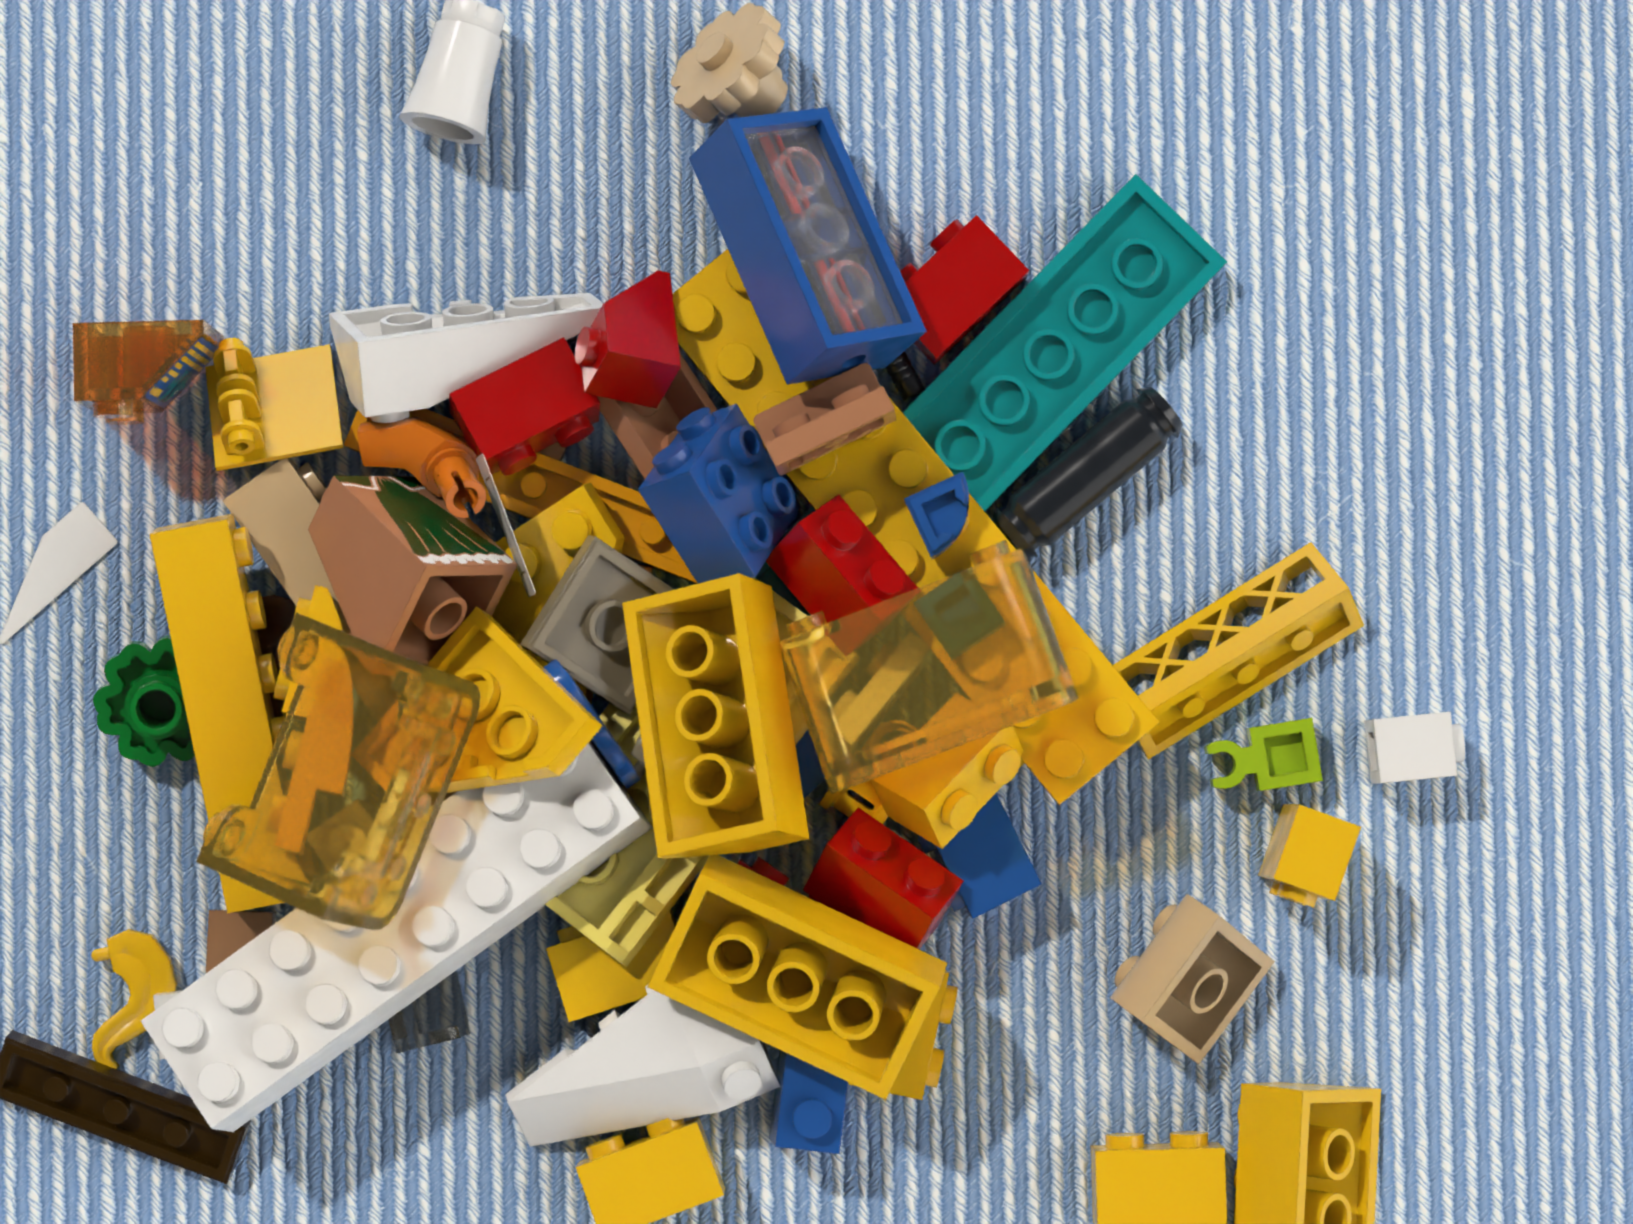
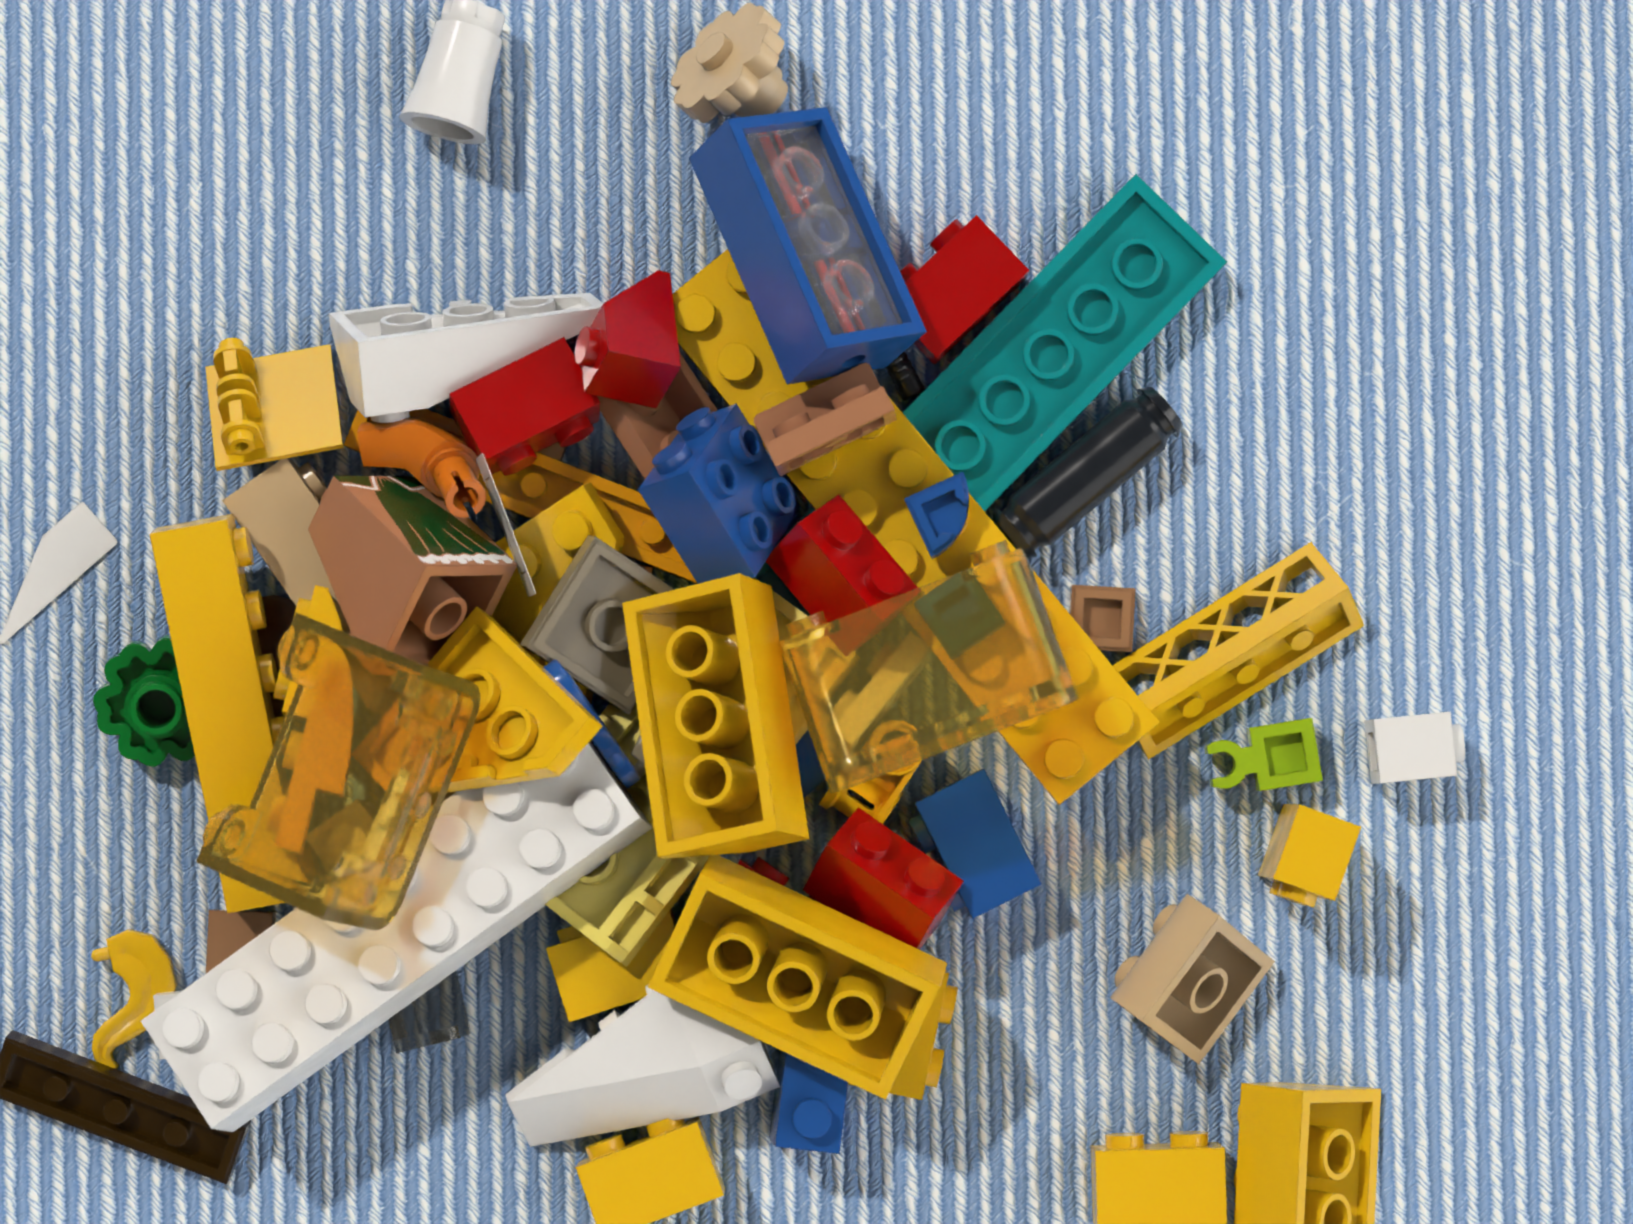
(138, 365): clear orange slope -> none
(948, 789): yellow brick -> none
(1105, 615): none -> medium nougat tile

